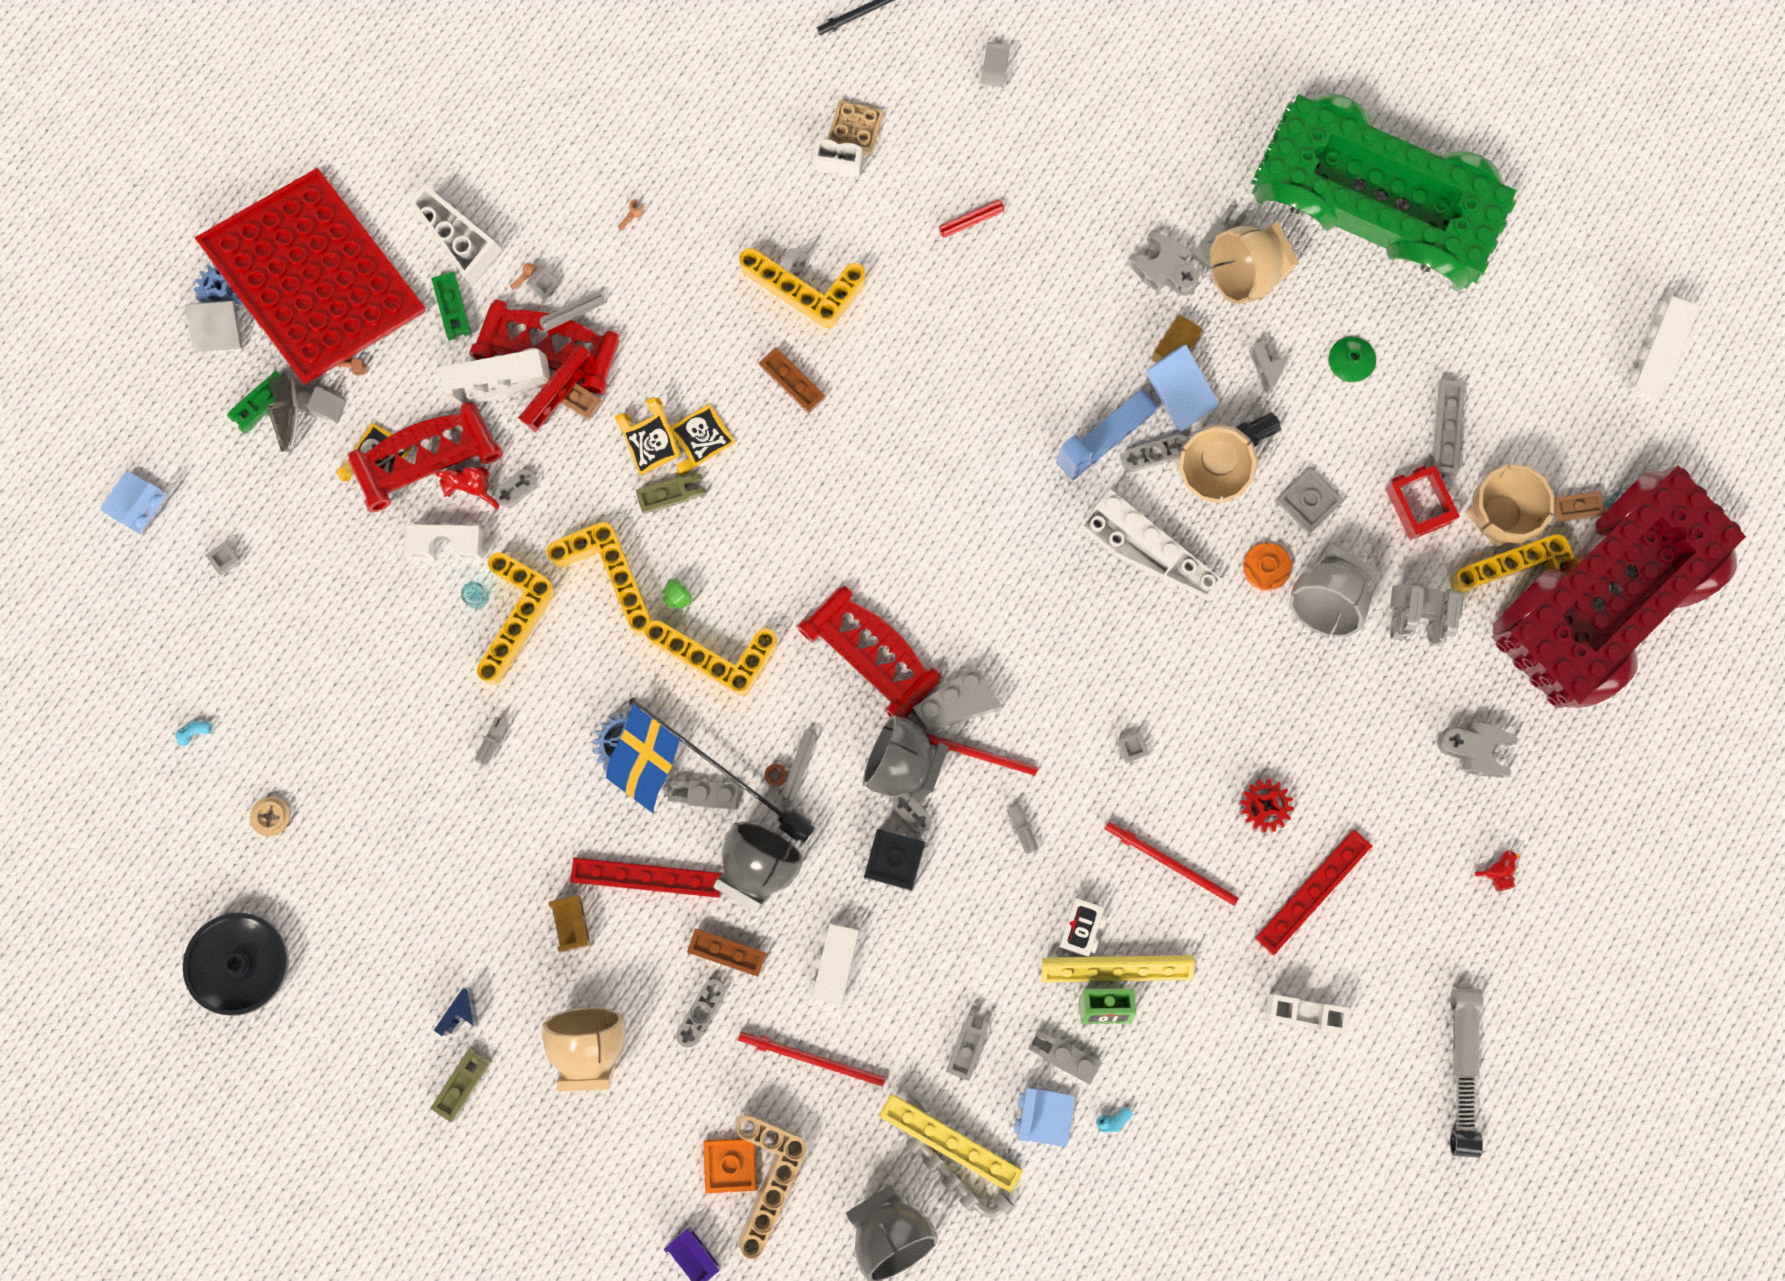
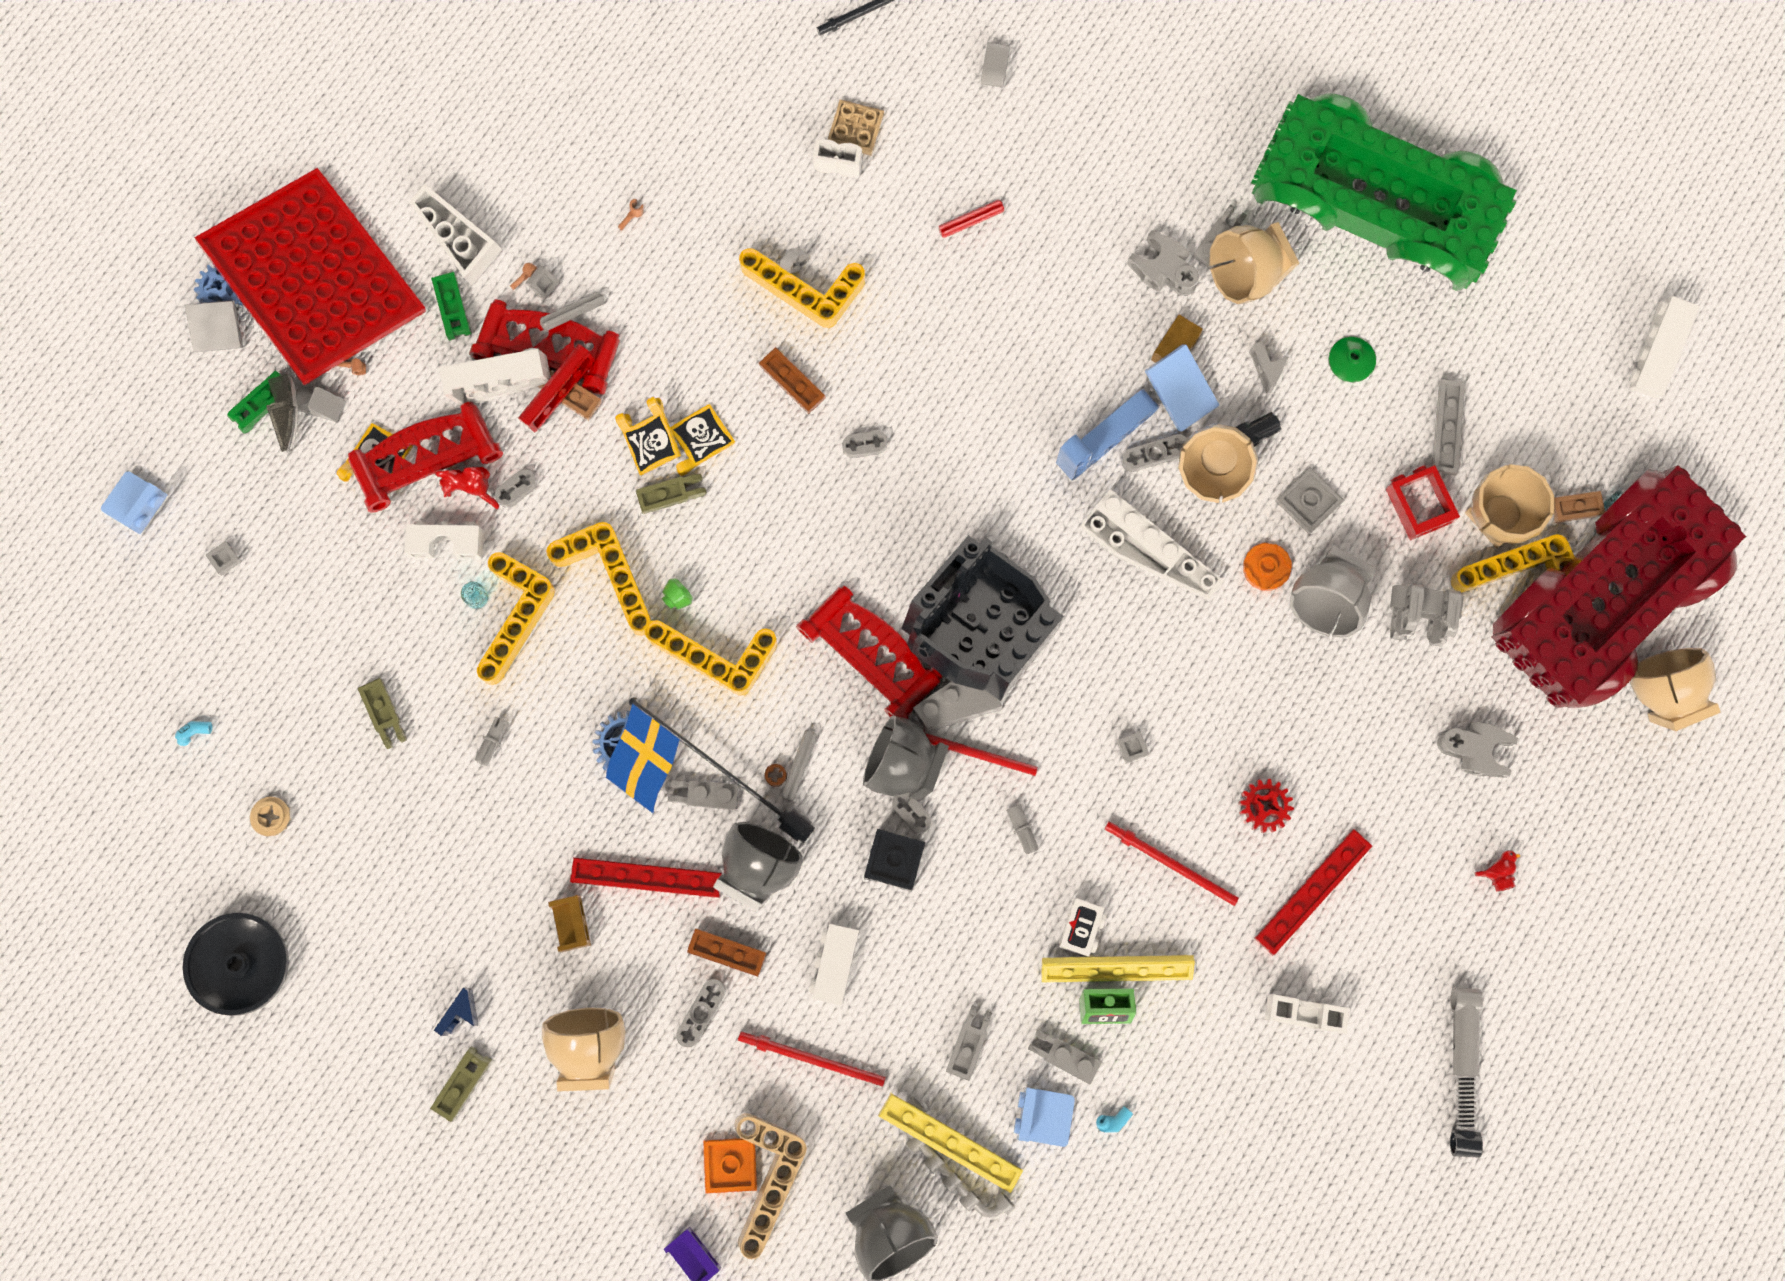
(381, 711): none -> olive hinge
(864, 438): none -> light grey beam
(998, 599): none -> black piece
(1676, 687): none -> tan plate

